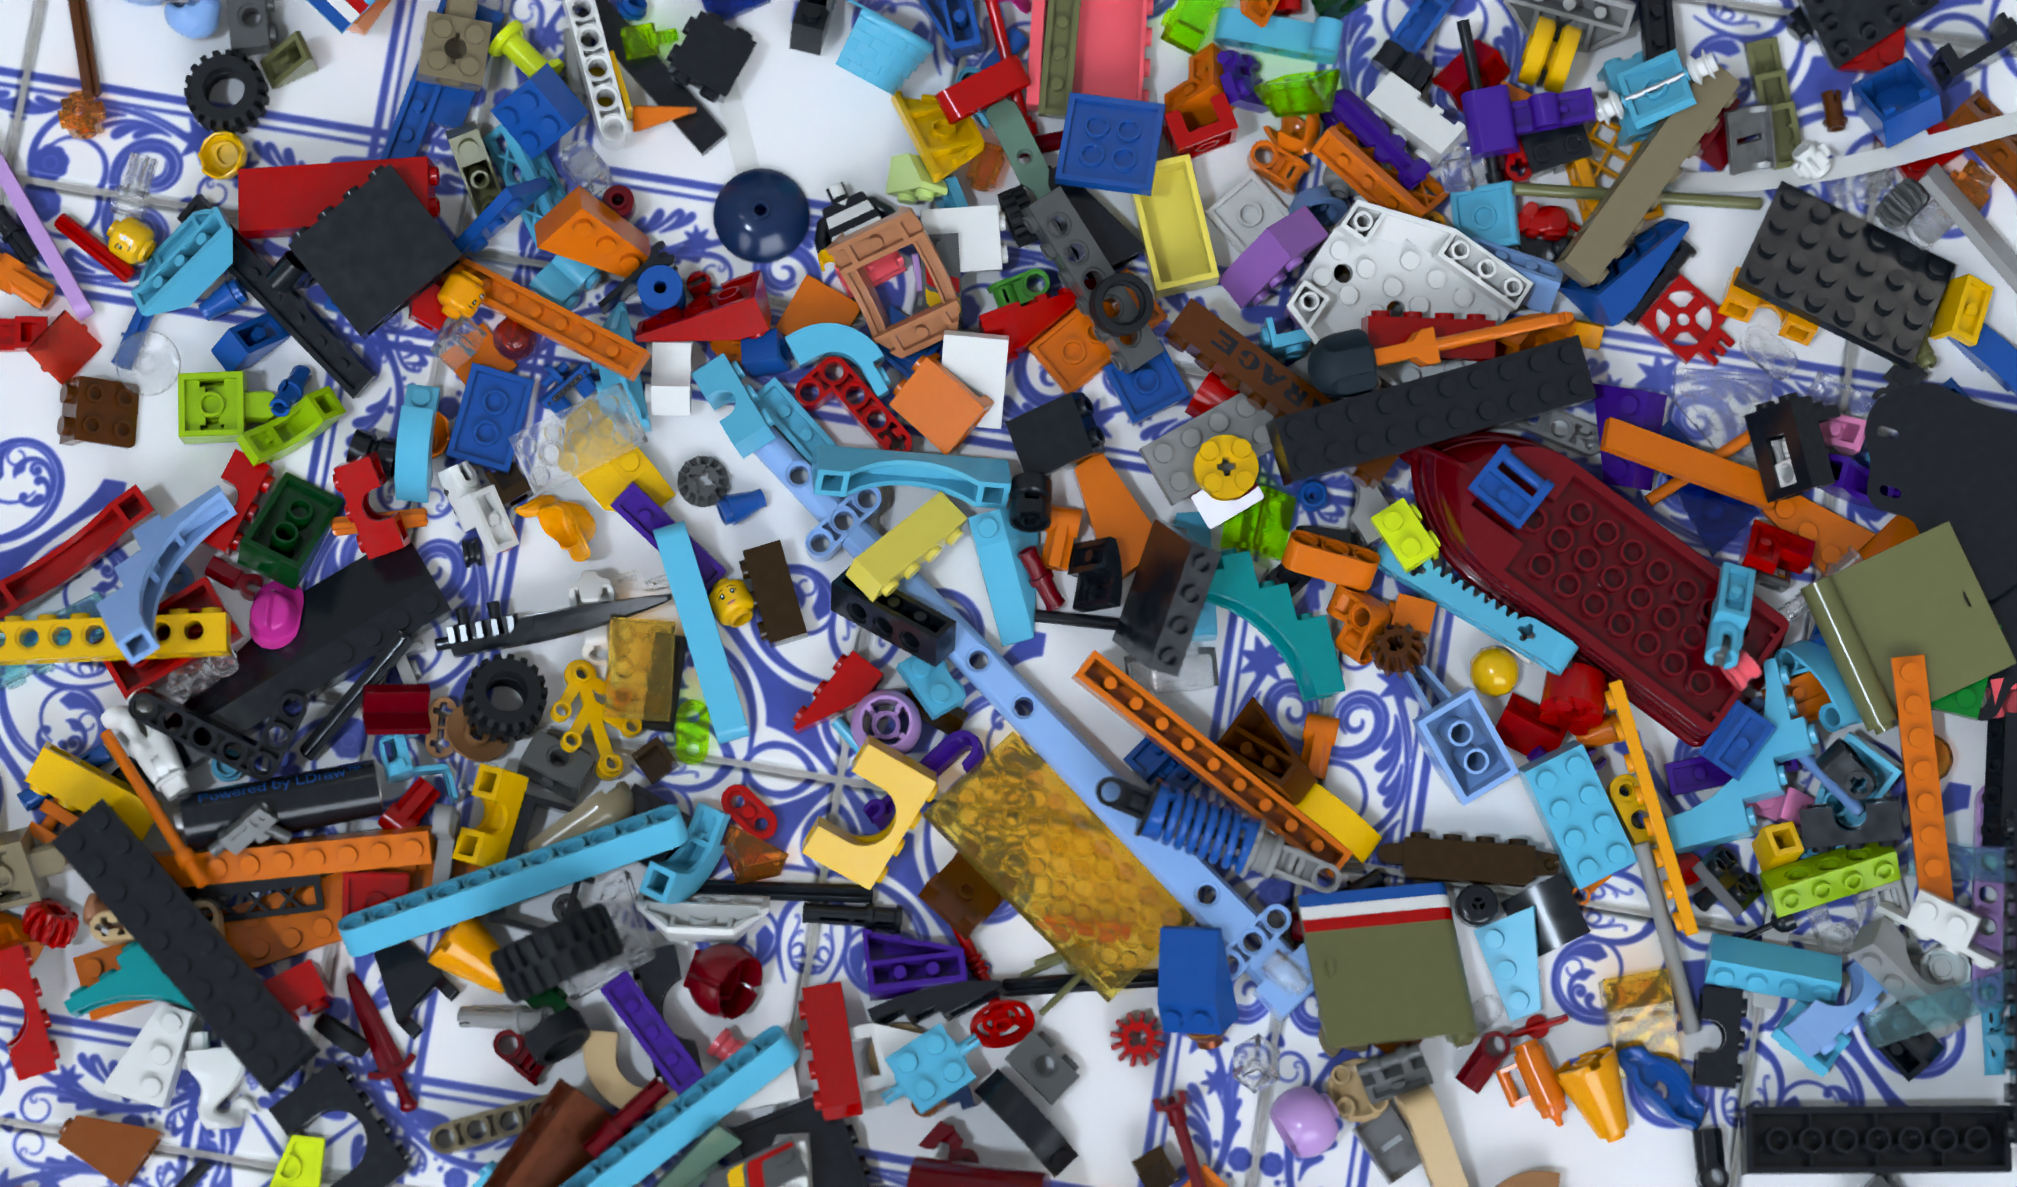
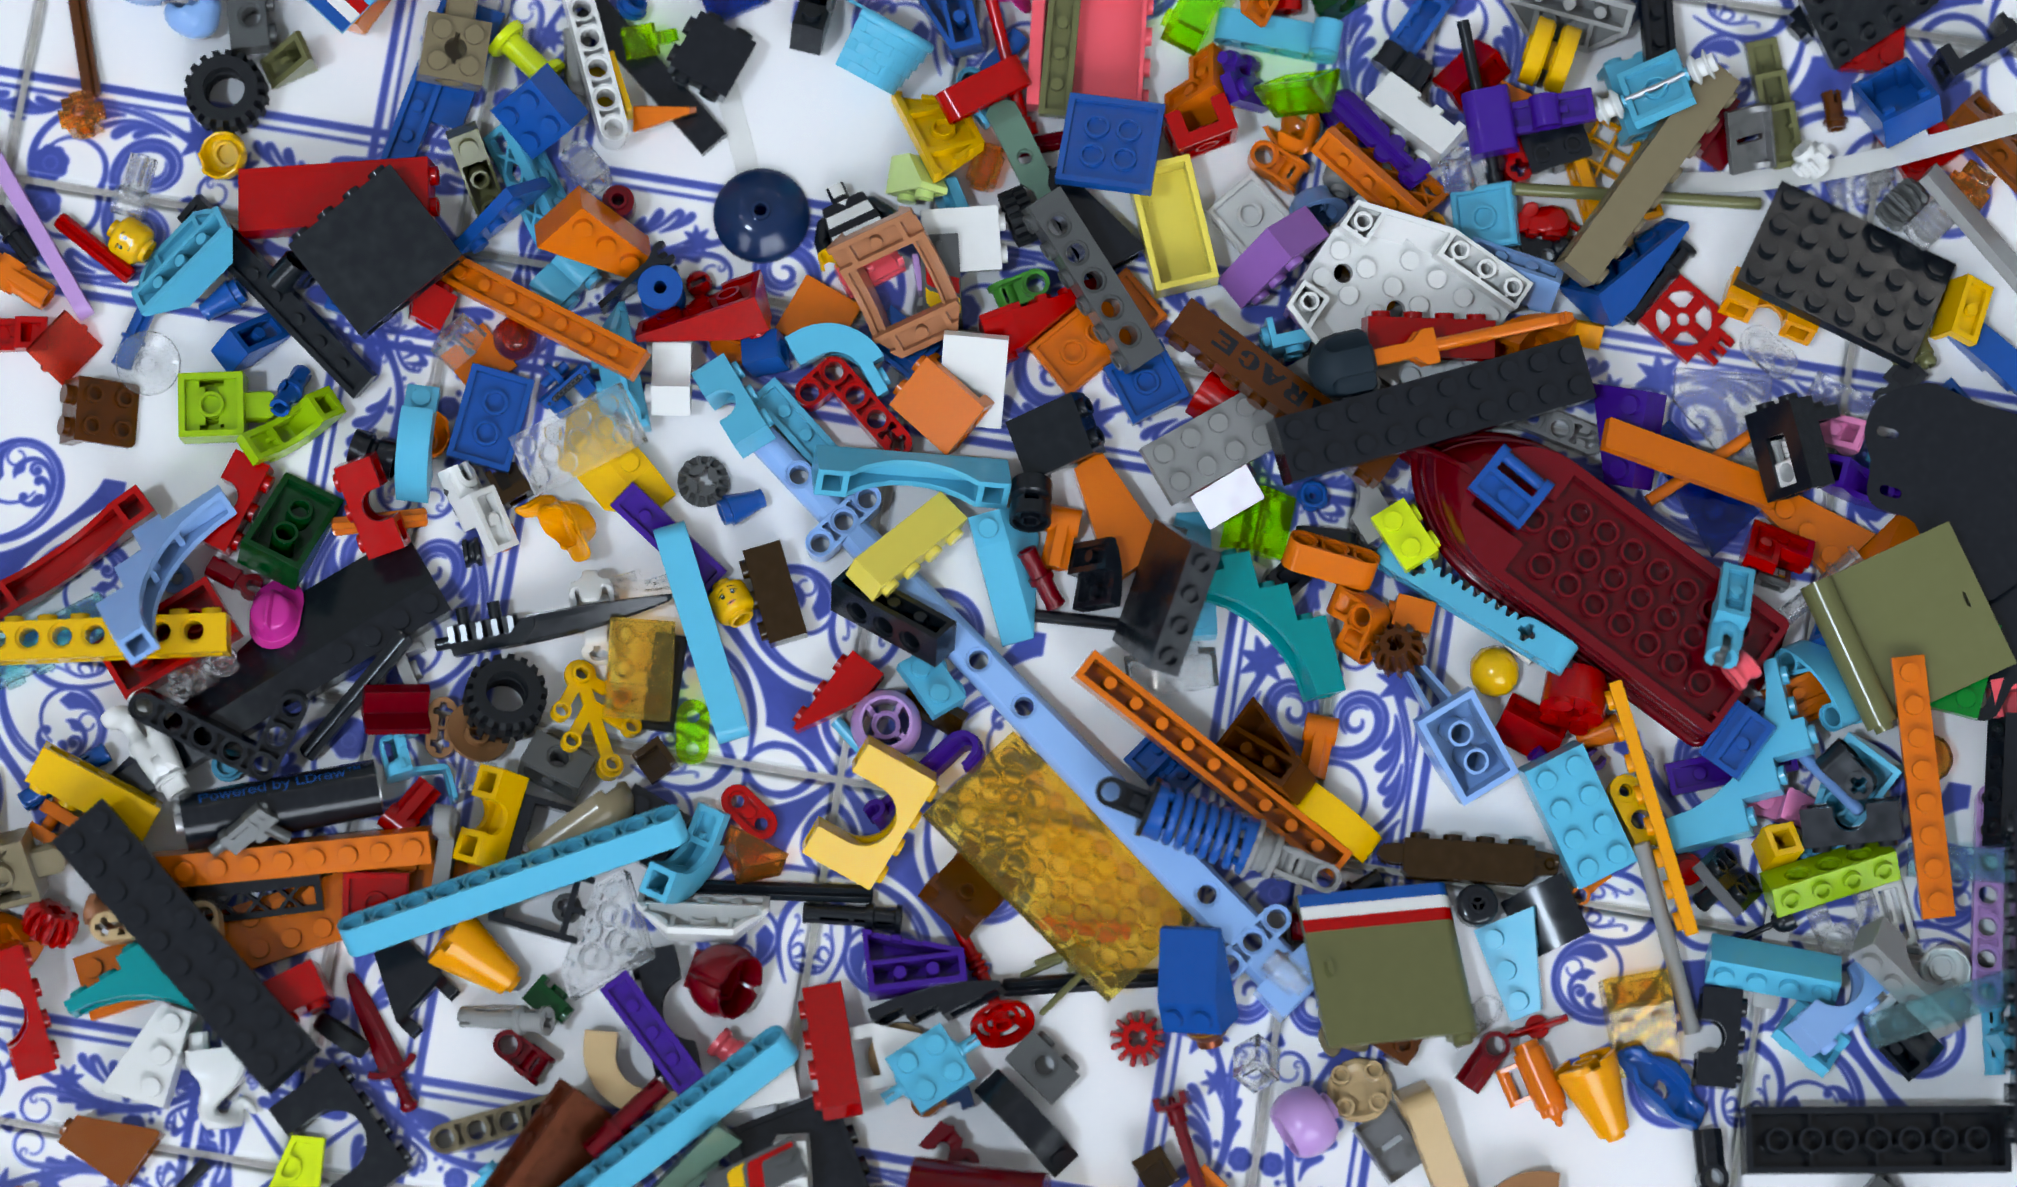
(184, 856): orange bar -> none
(461, 295): light orange head -> none
(557, 953): black tyre -> none
(557, 1036): black tyre -> none
(1145, 301): black tyre -> none
(1212, 480): yellow plate -> none
(1394, 1073): dark grey plate -> none
(1944, 922): white bracket -> none

